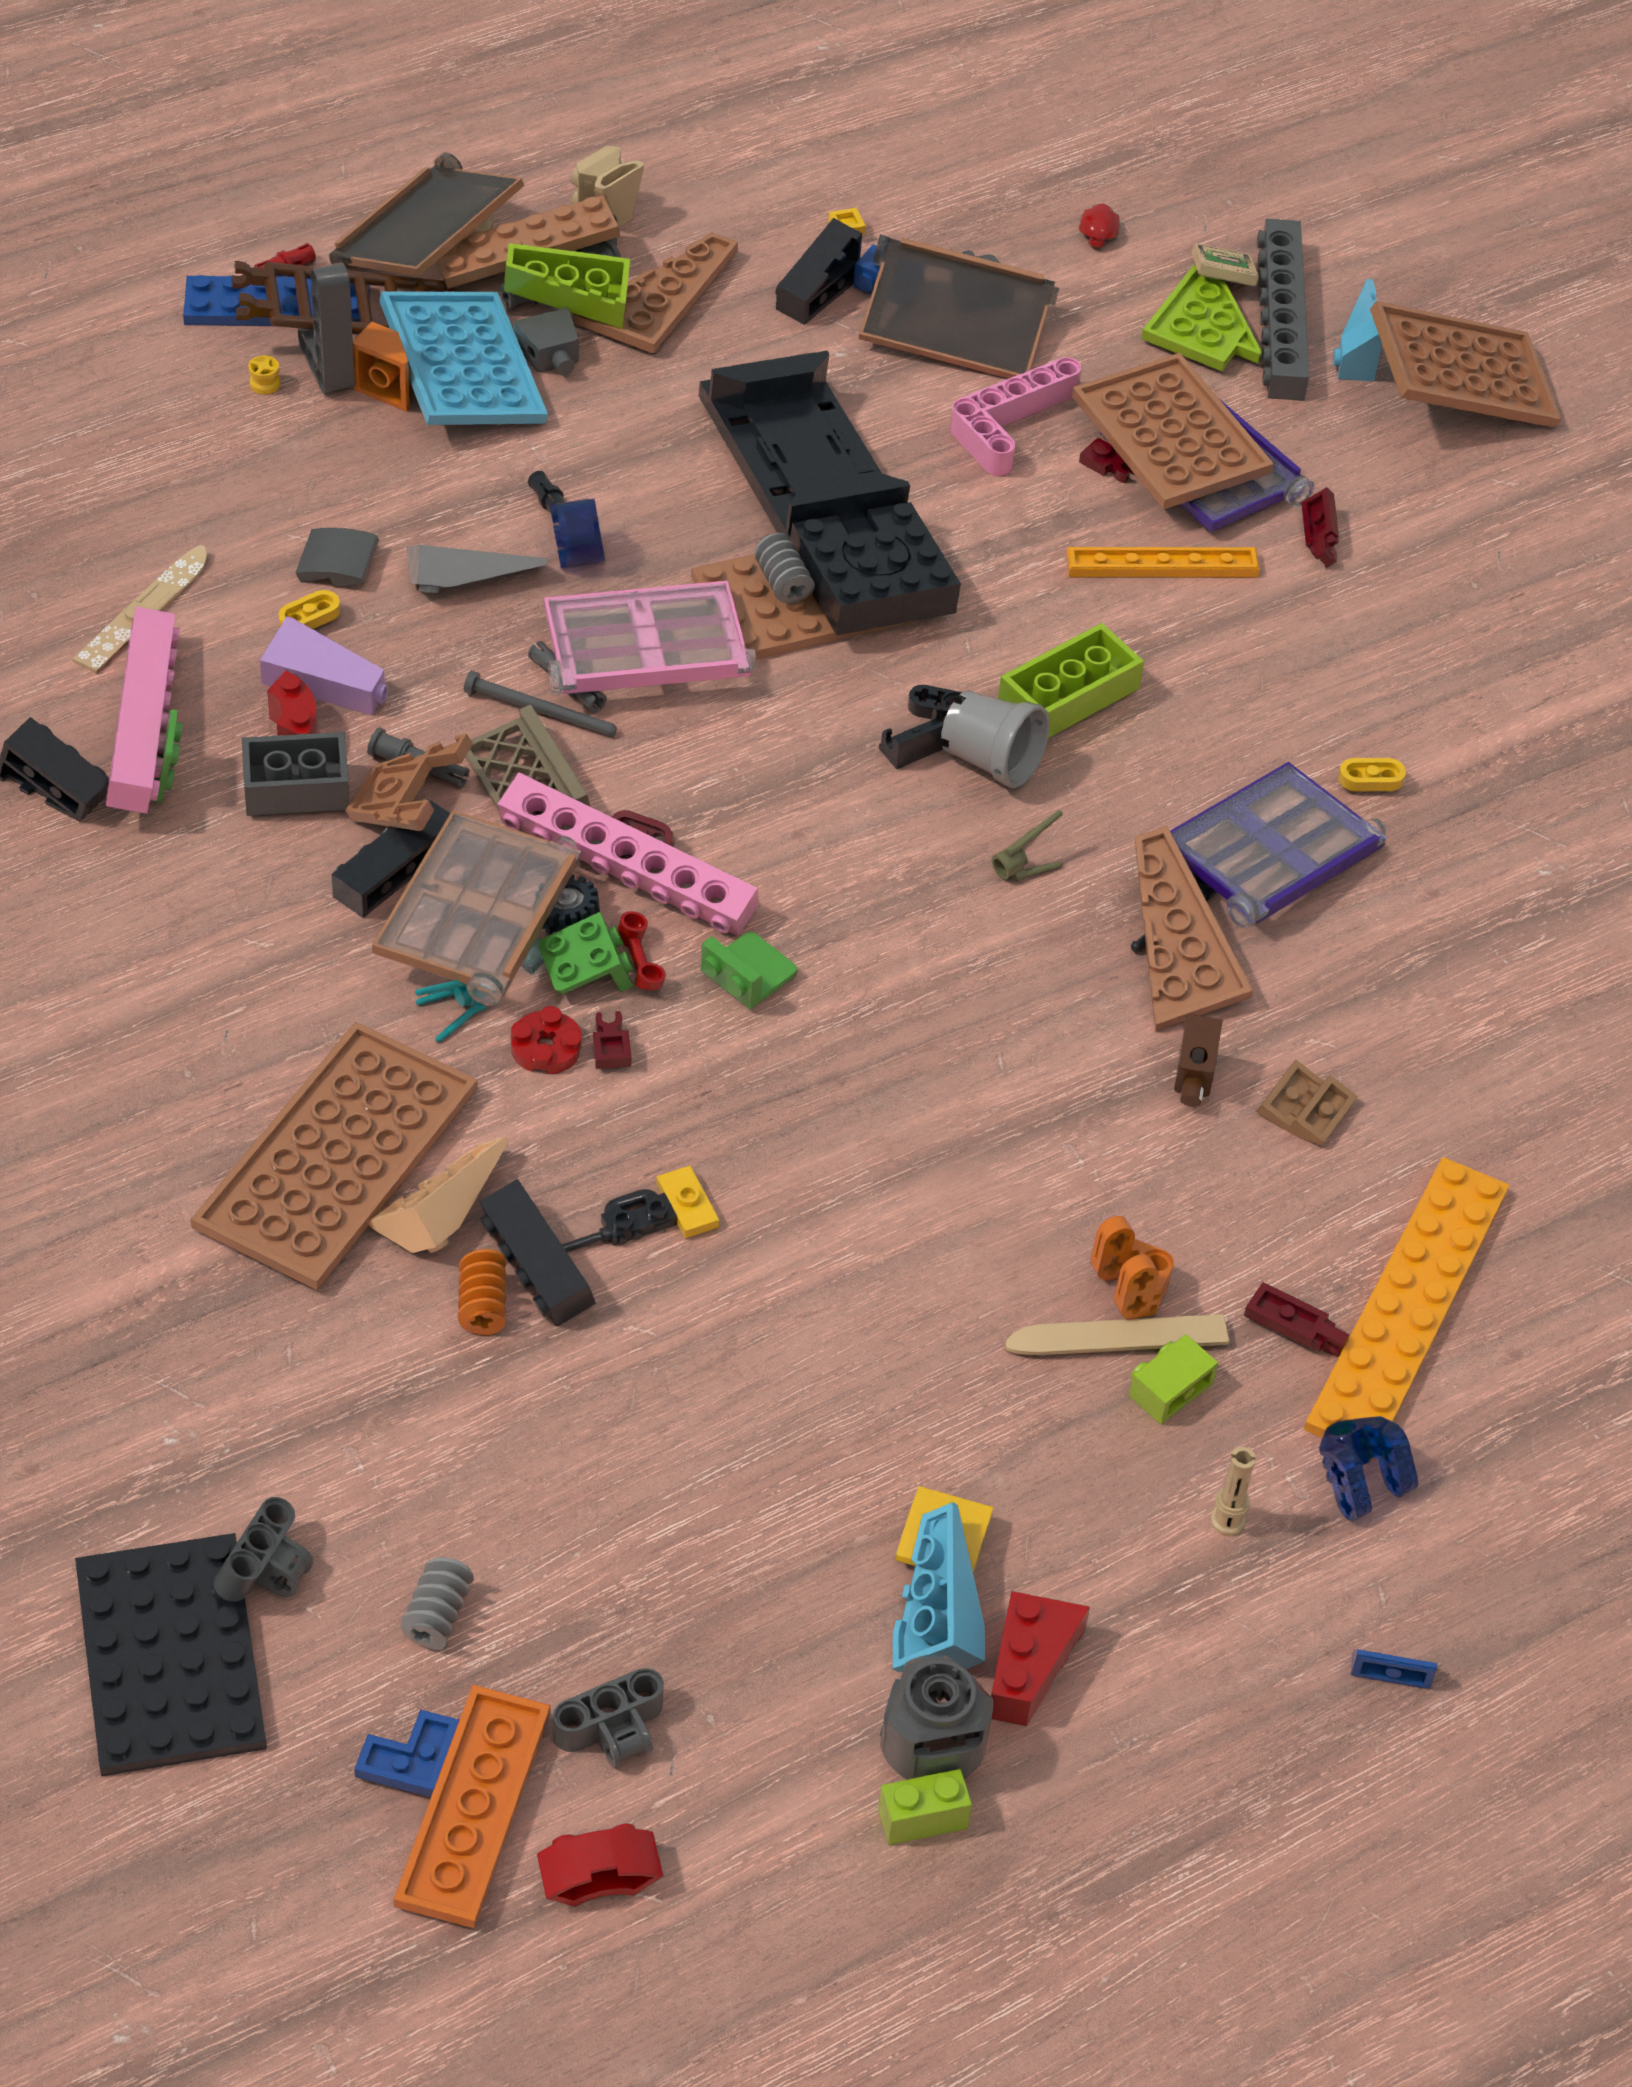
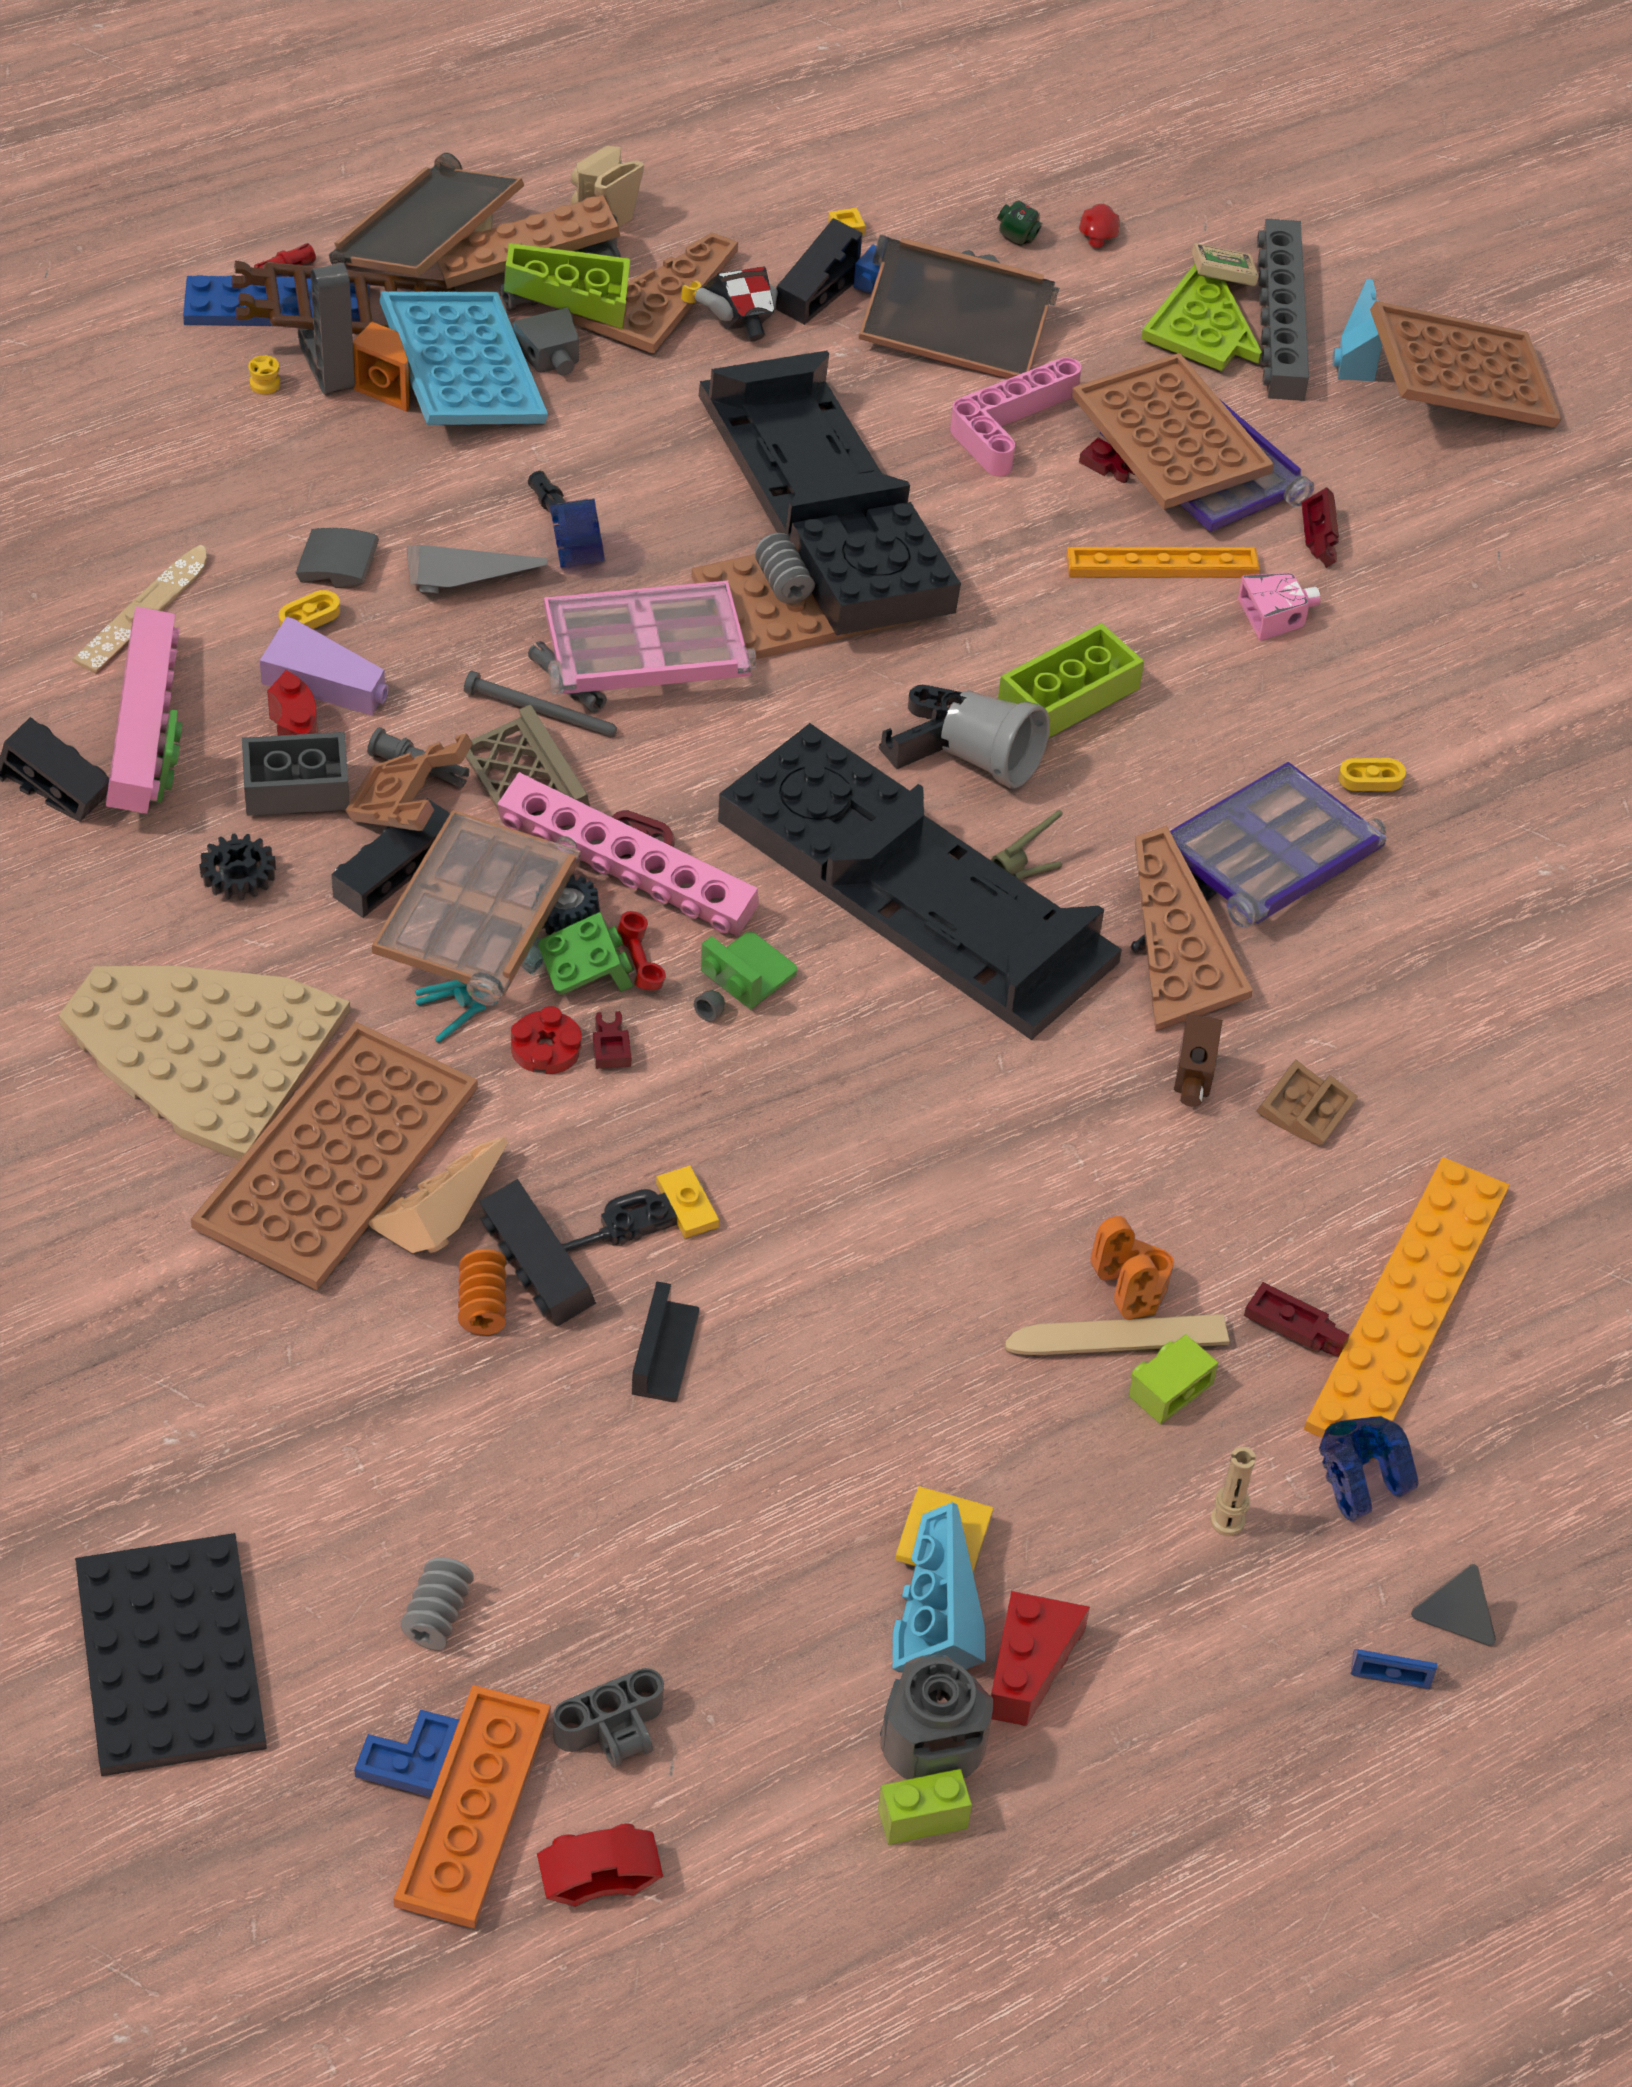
(204, 1044): none -> tan wing
(237, 866): none -> black gear
(264, 1555): dark grey piece -> none
(664, 1346): none -> black panel
(709, 1005): none -> dark grey hinge
(737, 299): none -> torso
(870, 844): none -> black piece
(1019, 222): none -> dark green head
(1275, 603): none -> bright pink torso
(1459, 1607): none -> dark grey piece

